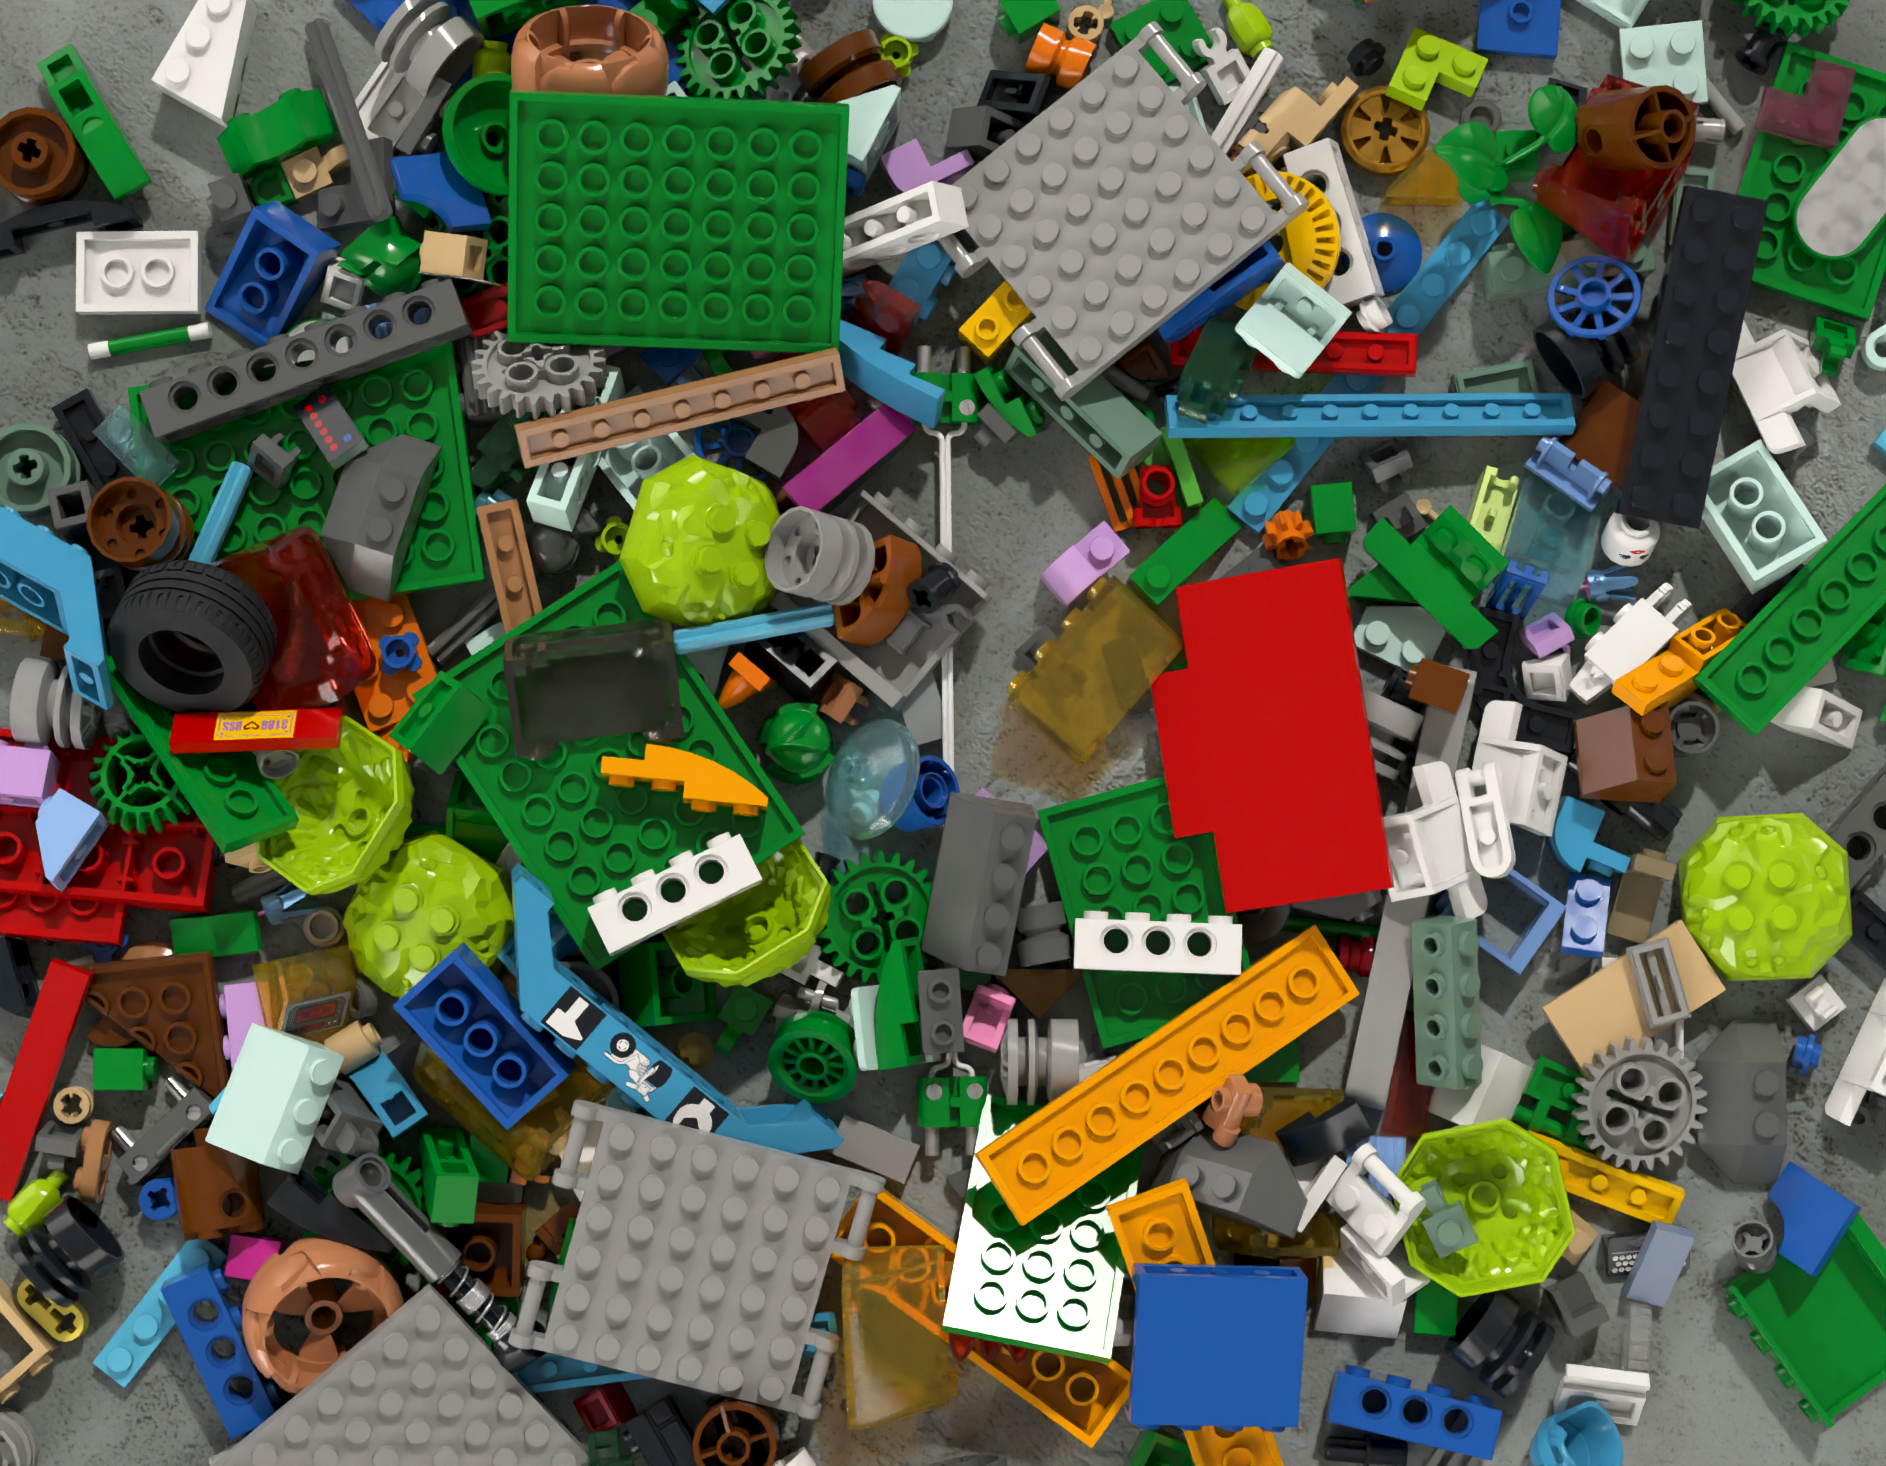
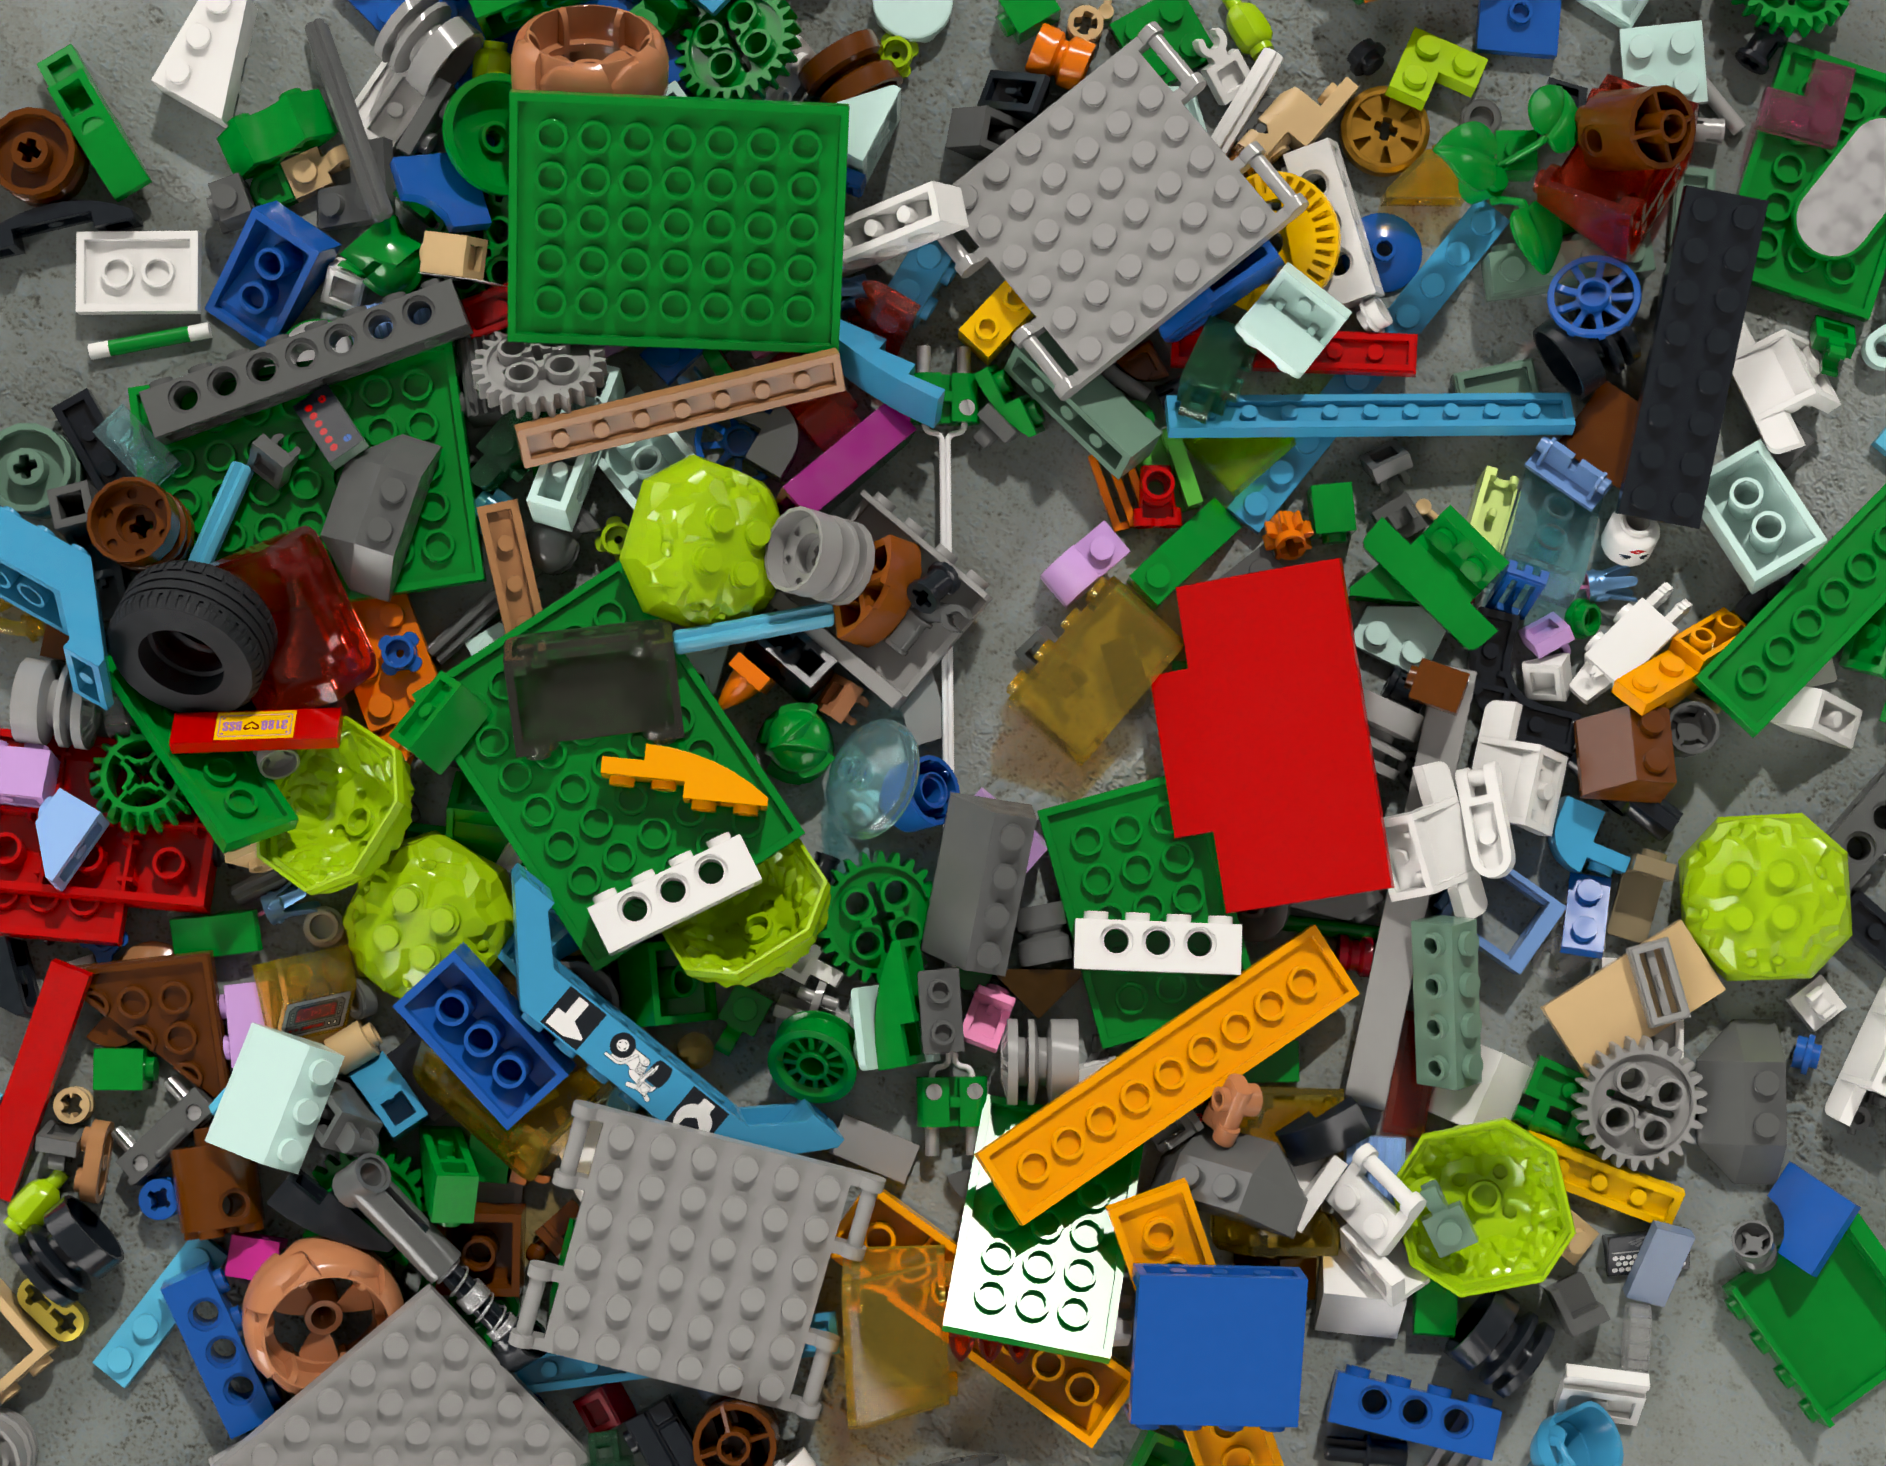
(909, 168): lavender brick -> none

